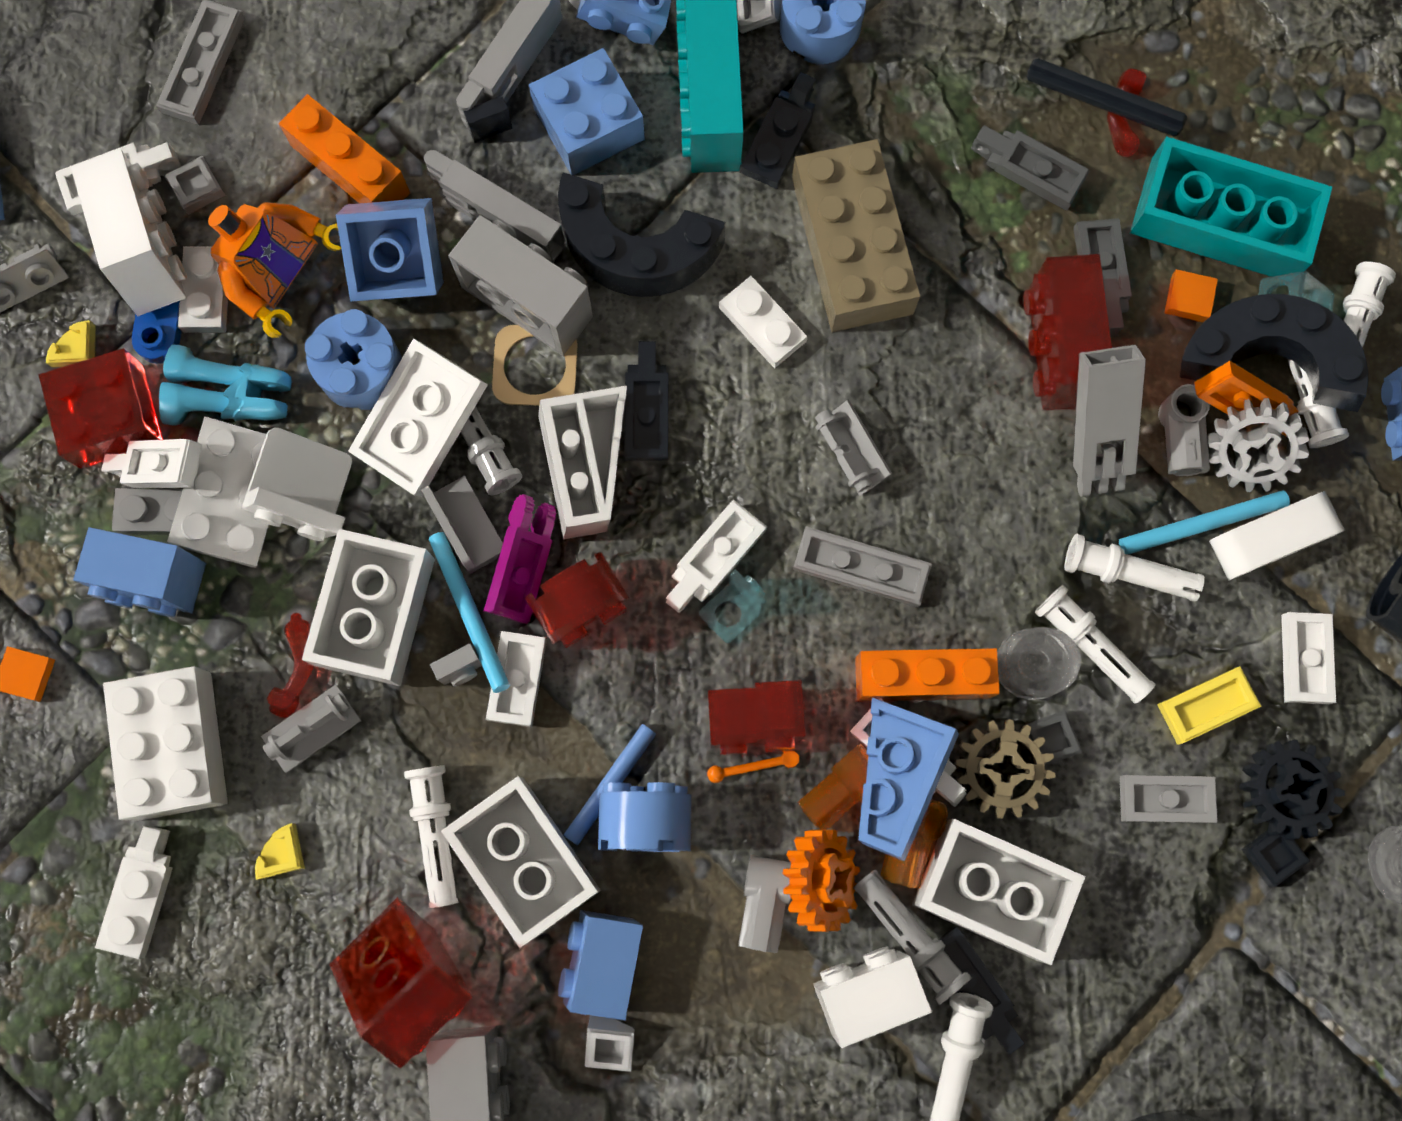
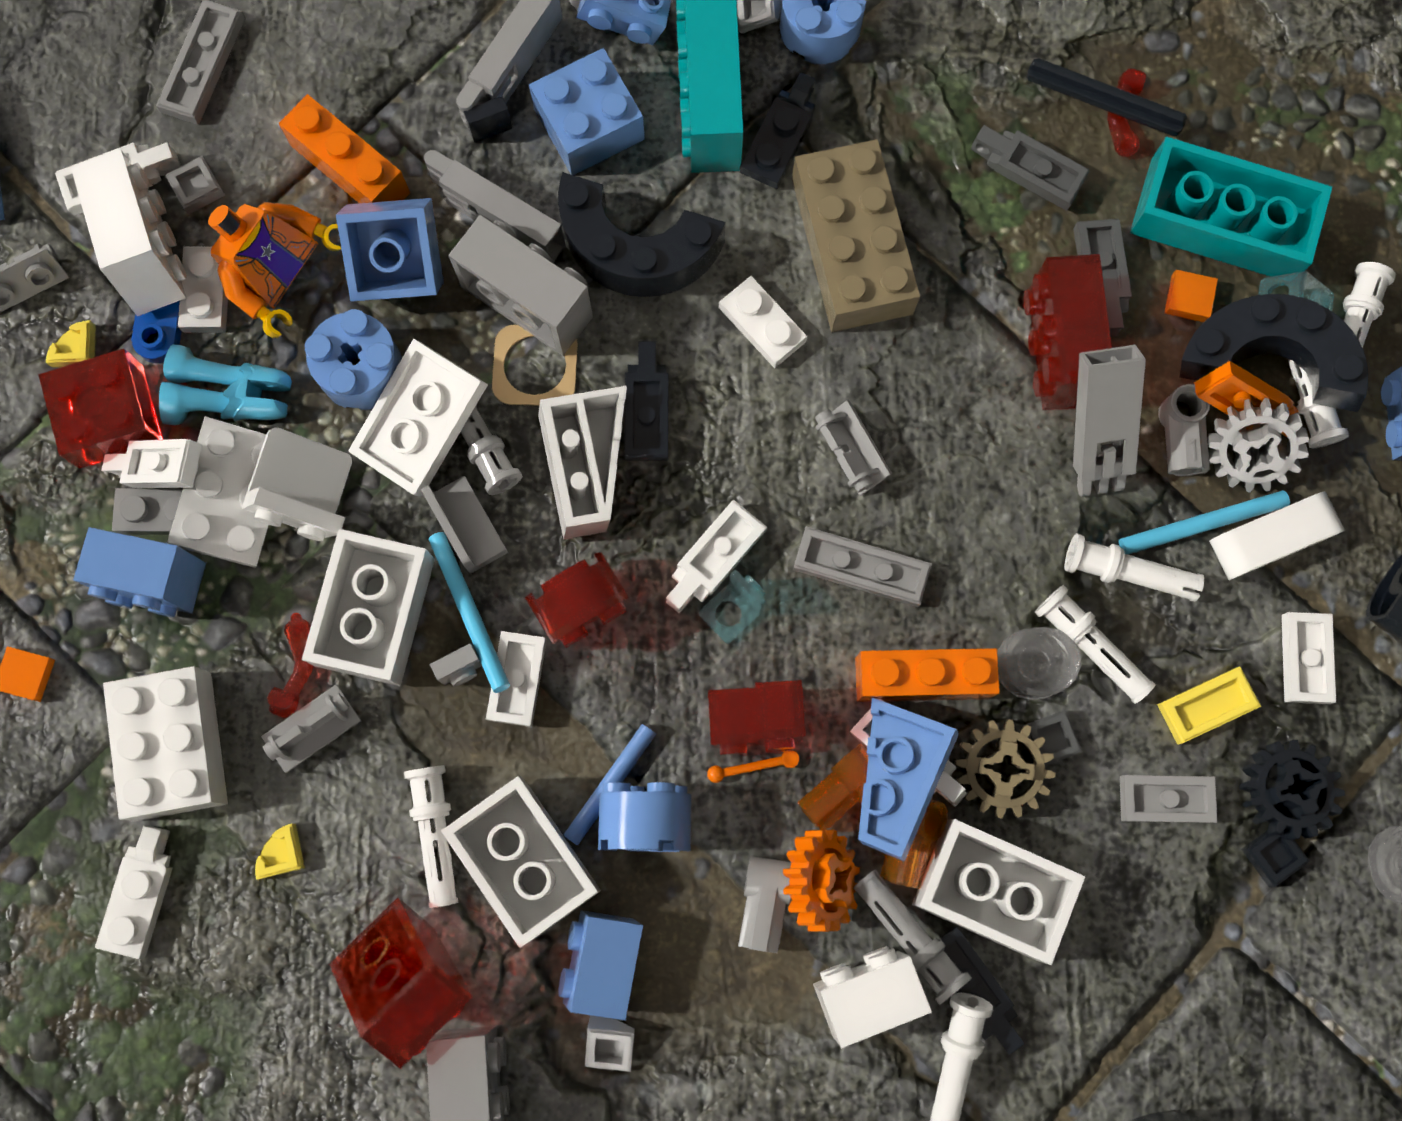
(521, 560): magenta hinge -> none

